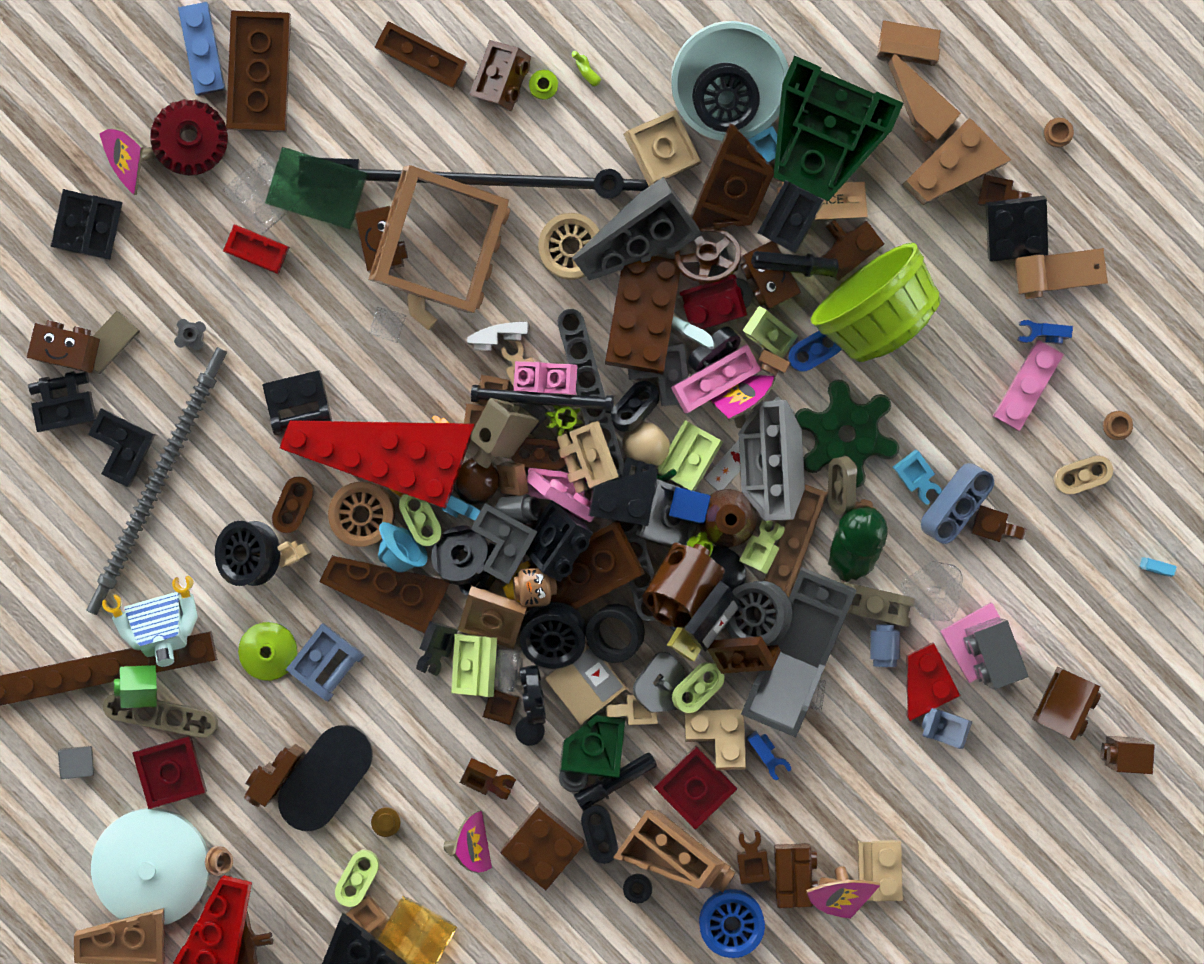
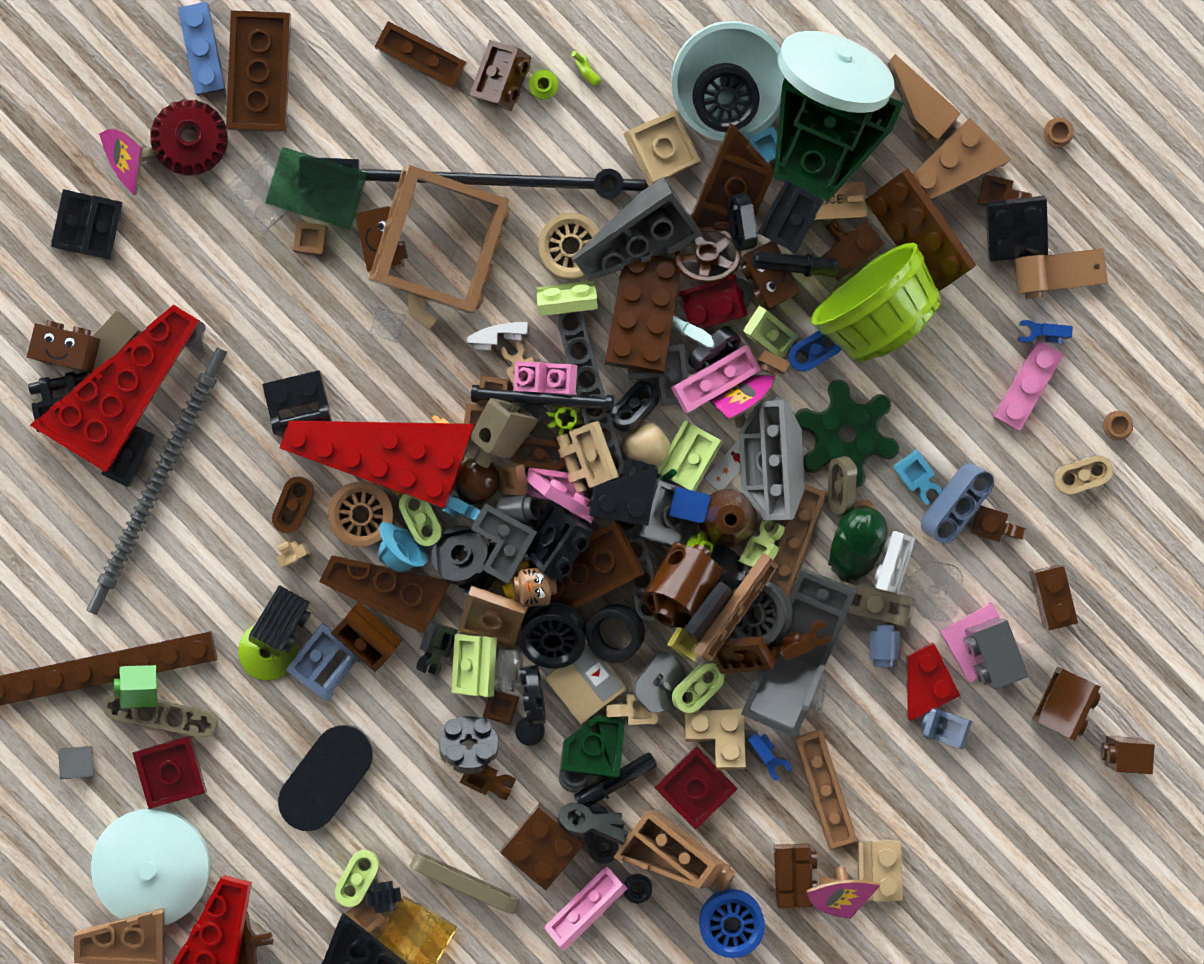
(112, 399): none -> red wing
(157, 623): light aqua torso -> none
(218, 861): medium nougat plate -> none
(247, 553): black wheel -> none
(256, 249): red plate -> none
(268, 780): reddish brown plate -> none
(279, 622): none -> black brick
(310, 238): none -> medium nougat tile
(366, 636): none -> reddish brown brick
(383, 897): none -> black gear
(386, 822): pearl gold plate -> none
(464, 882): none -> dark tan beam
(468, 728): none -> plate
(471, 845): dark pink shield -> none
(566, 298): none -> yellowish green plate
(579, 820): none -> pearl dark grey piece
(585, 907): none -> bright pink plate
(736, 607): none -> medium nougat tile
(742, 221): none -> black beam
(753, 862): reddish brown plate -> none
(797, 644): none -> reddish brown plate
(825, 789): none -> medium nougat tile
(835, 71): none -> light aqua dish
(898, 552): none -> white plate
(909, 43): medium nougat panel -> none
(913, 218): none -> reddish brown plate
(1053, 597): none -> reddish brown brick
(1157, 567): medium azure tile -> none

